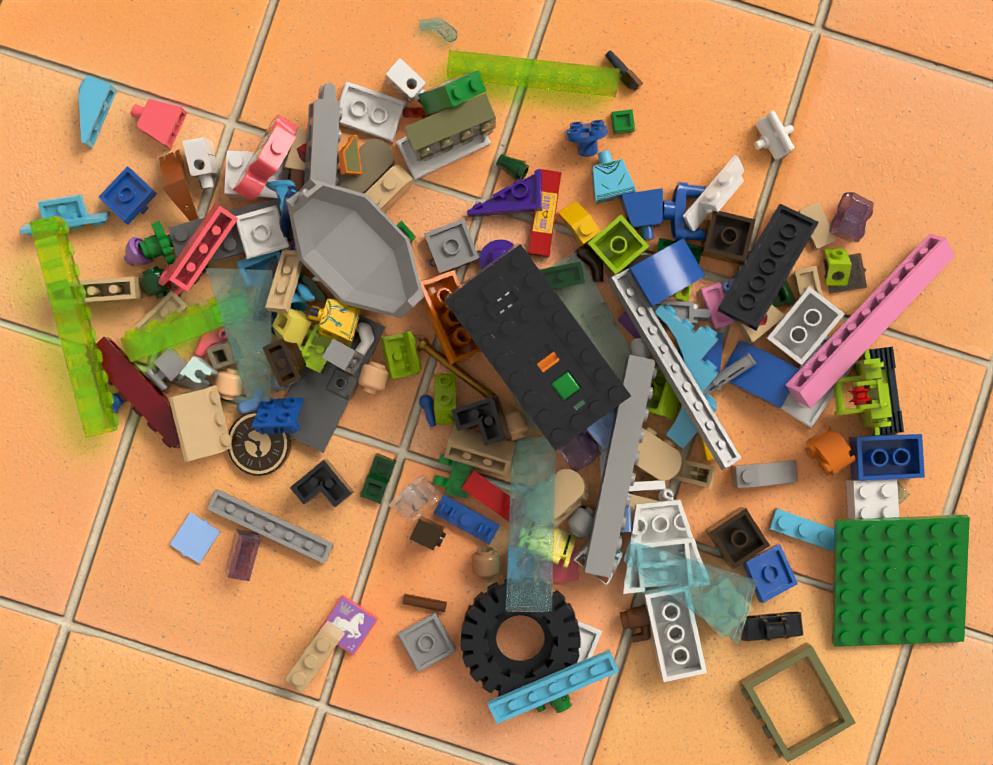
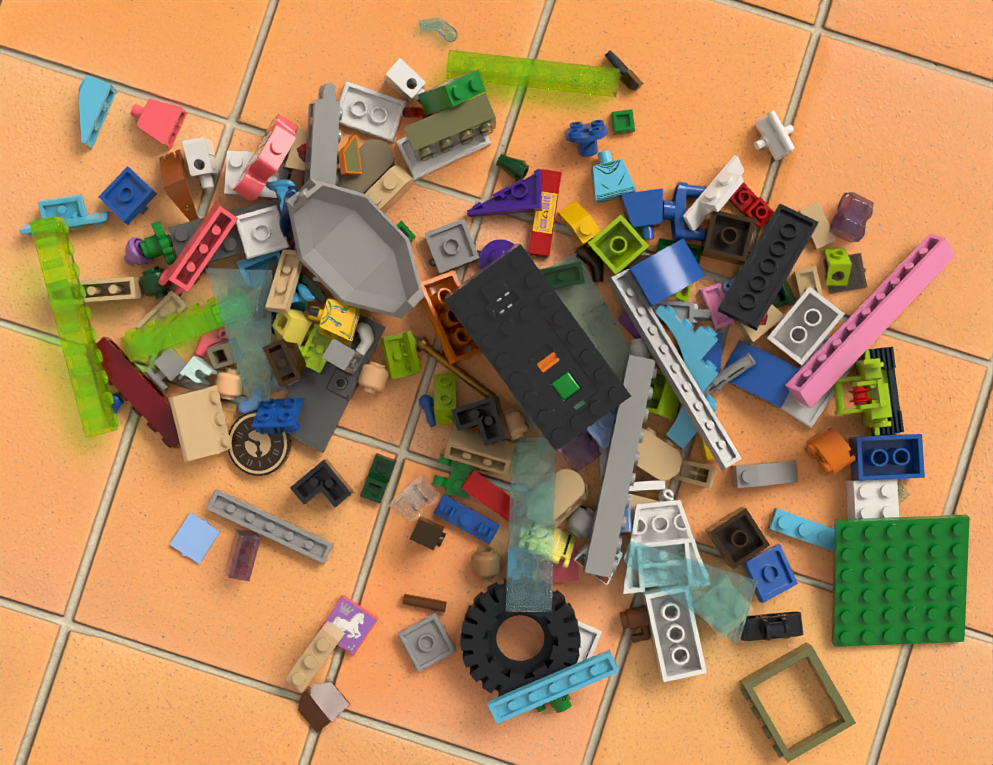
(322, 704): none -> slope
(751, 205): none -> red slope

